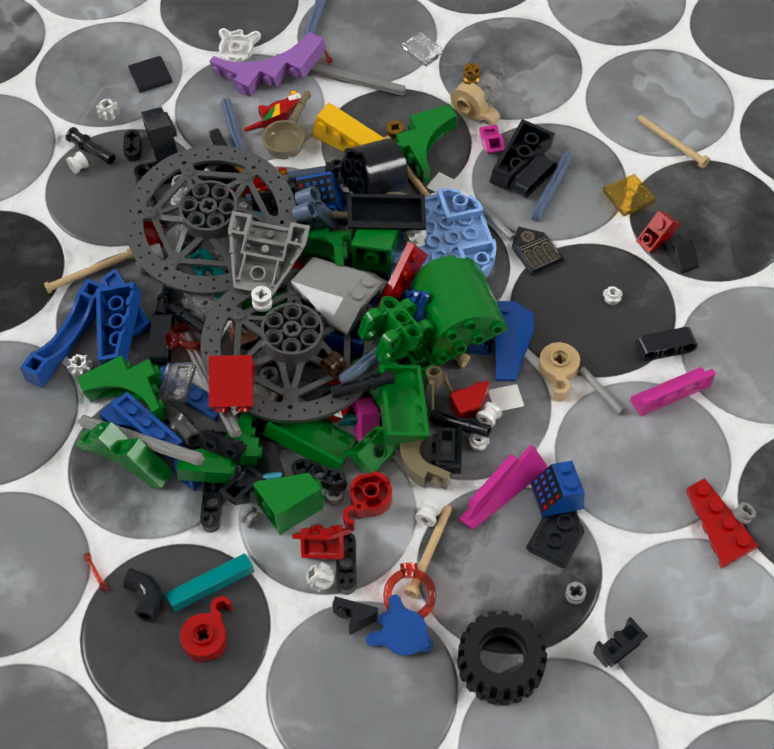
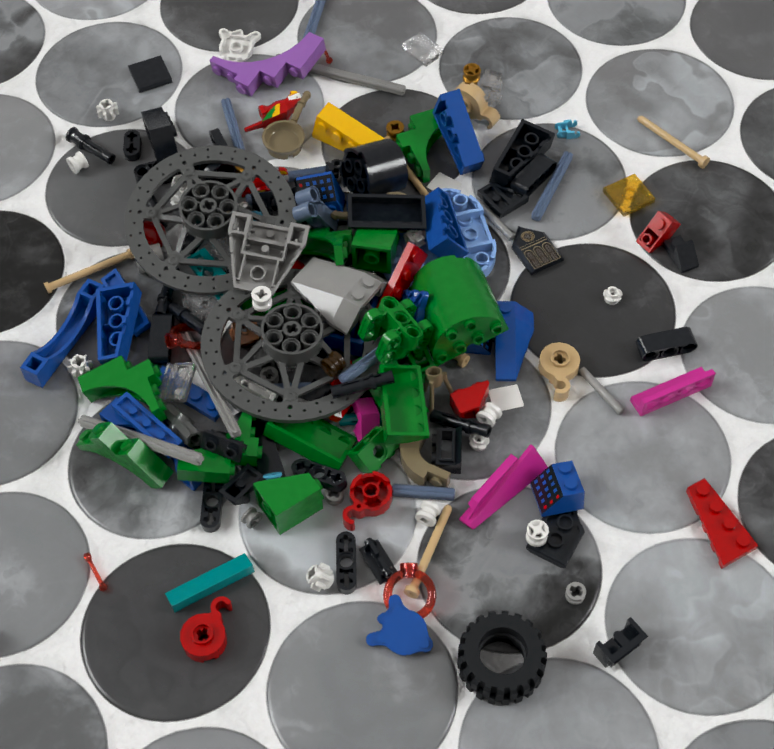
(149, 593): black cylinder -> none
(231, 383): red slope -> none
(322, 542): red bracket -> none
(360, 614): black slope -> none
(377, 560): none -> black hinge
(424, 492): none -> sand blue axle
(443, 229): none -> blue wedge
(458, 131): none -> blue wedge
(491, 139): dark pink slope -> none
(501, 199): none -> black wing
(534, 528): none -> white wheel
(568, 134): none -> medium azure piece
(744, 513): light grey bush -> none

